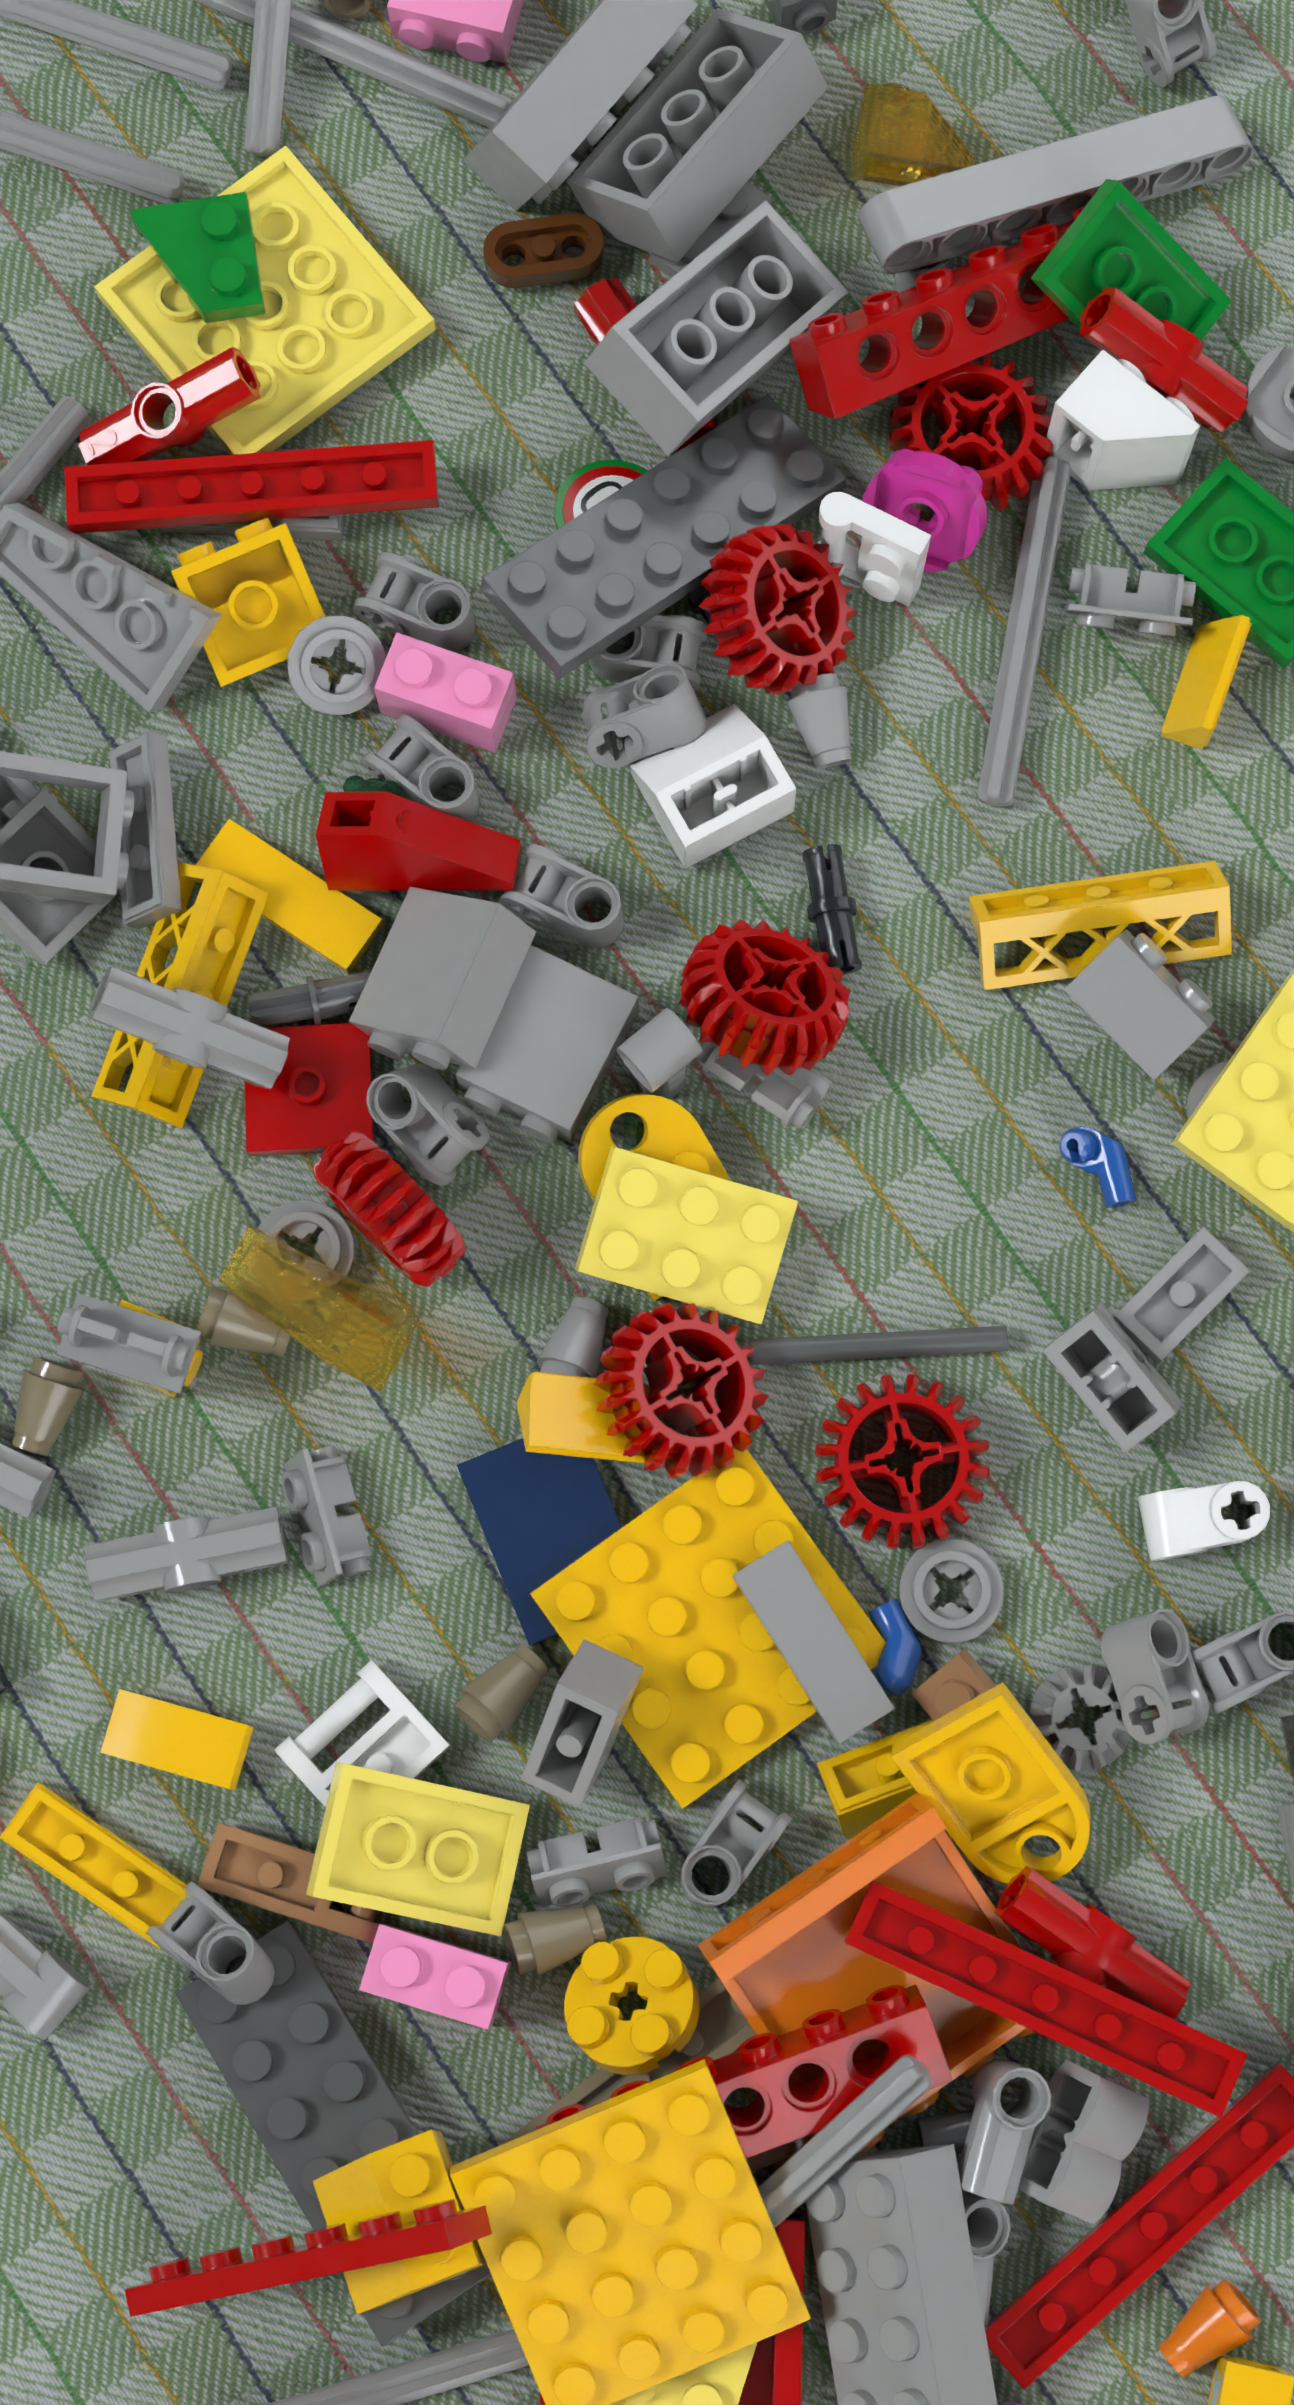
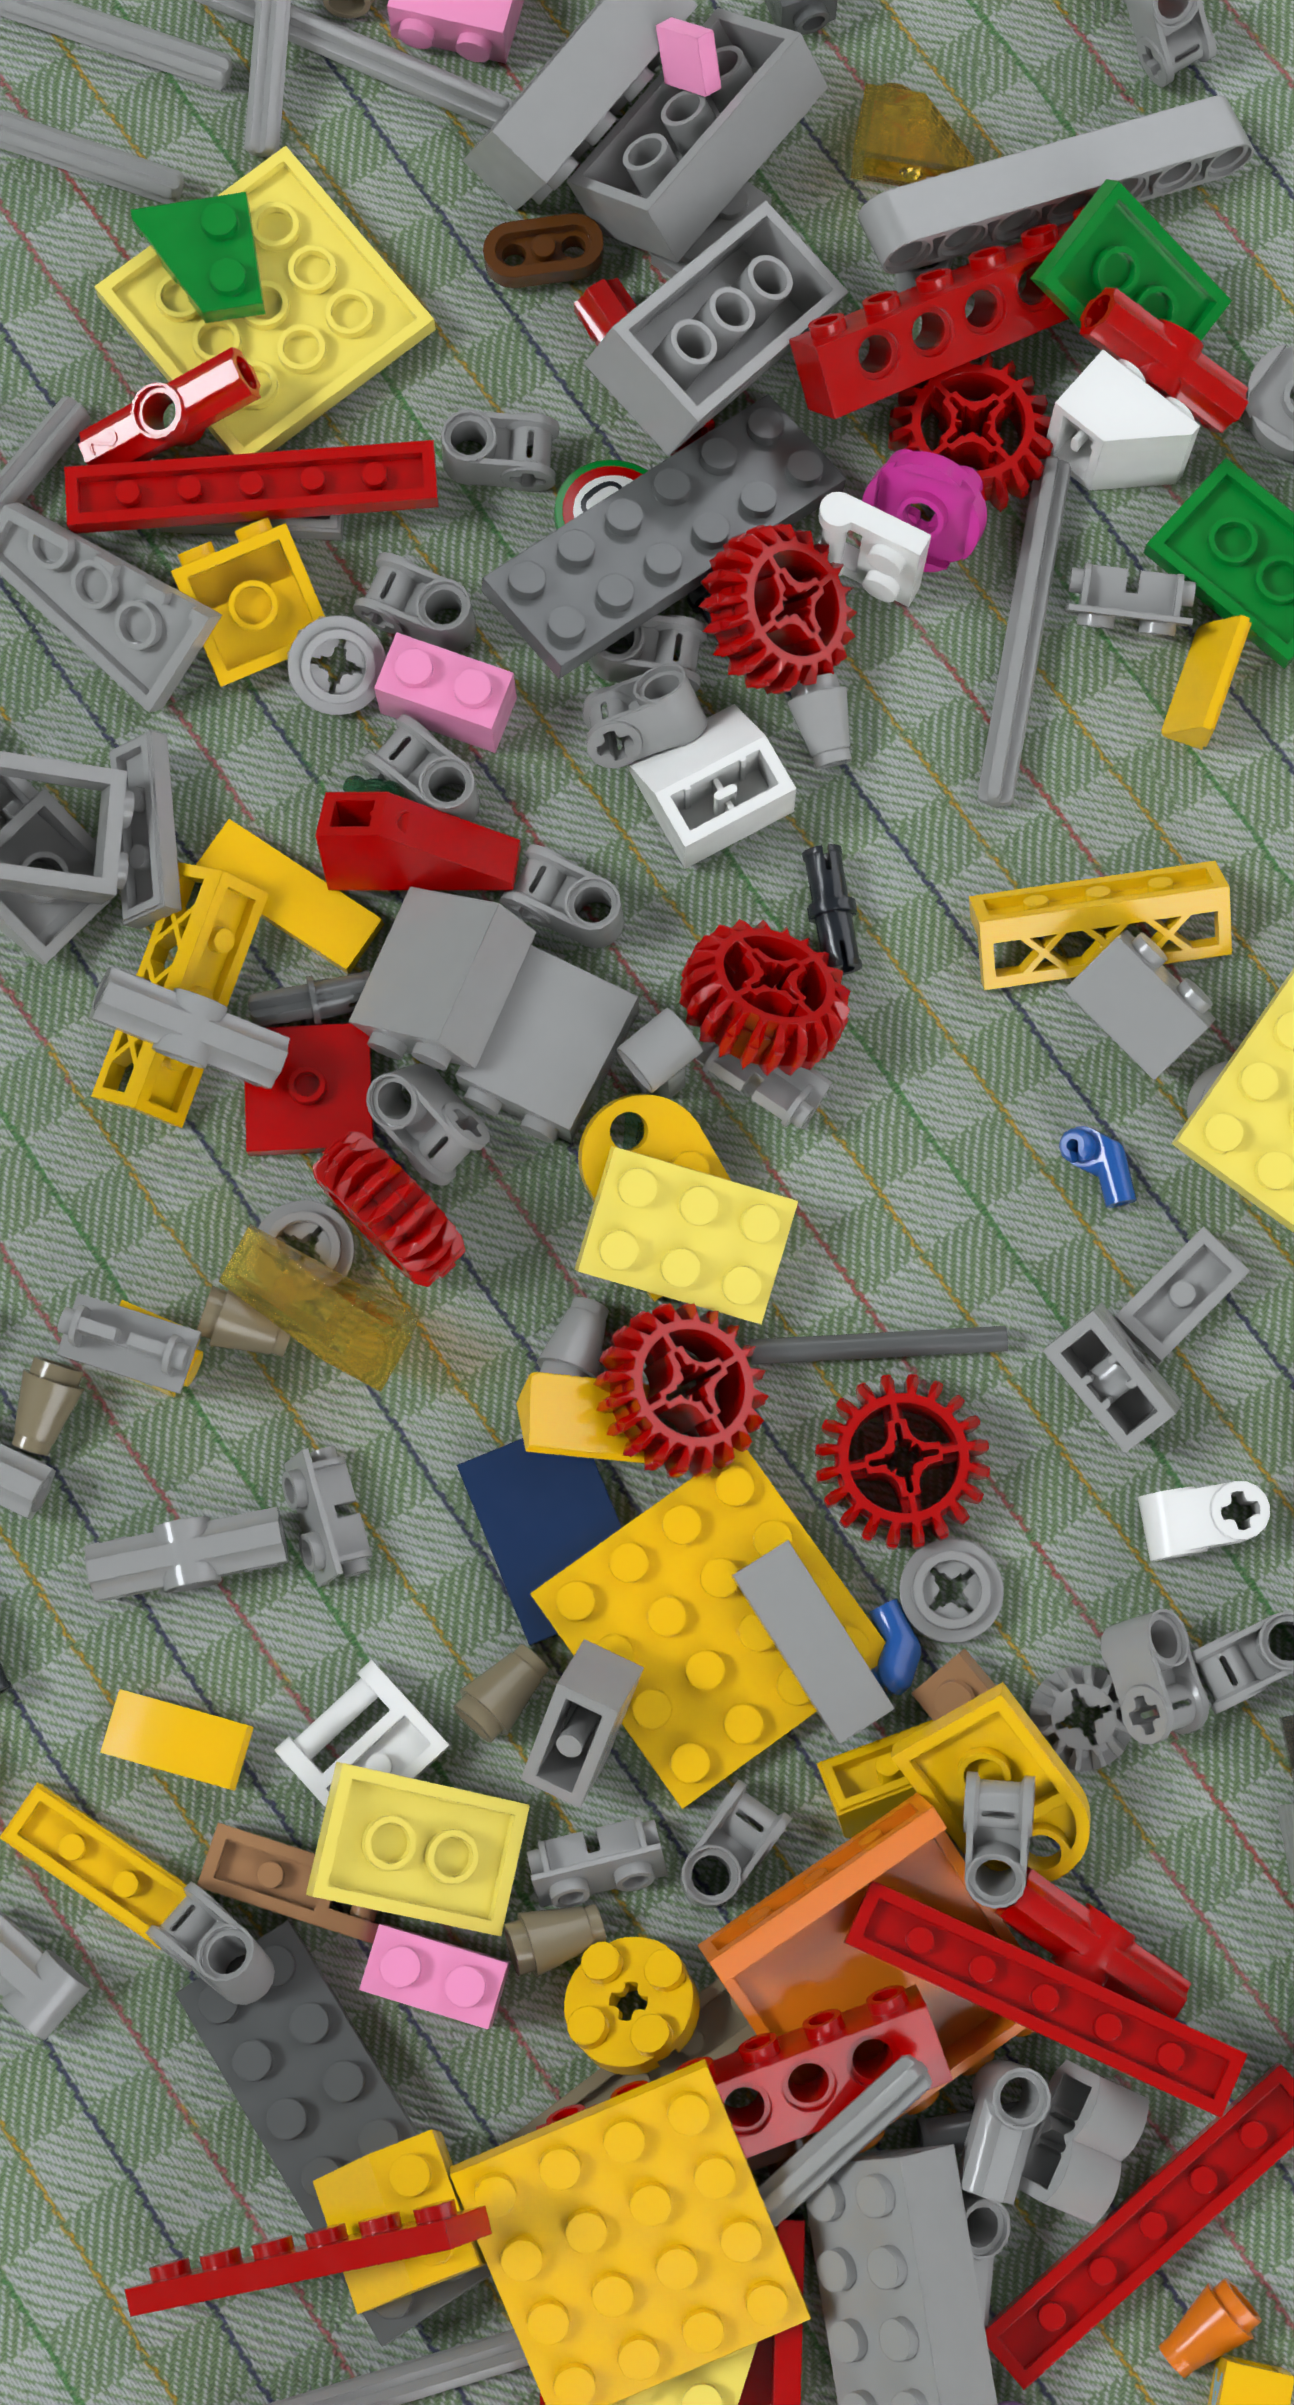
(505, 444): none -> light grey piece
(688, 56): none -> bright pink tile
(997, 1828): none -> light grey piece

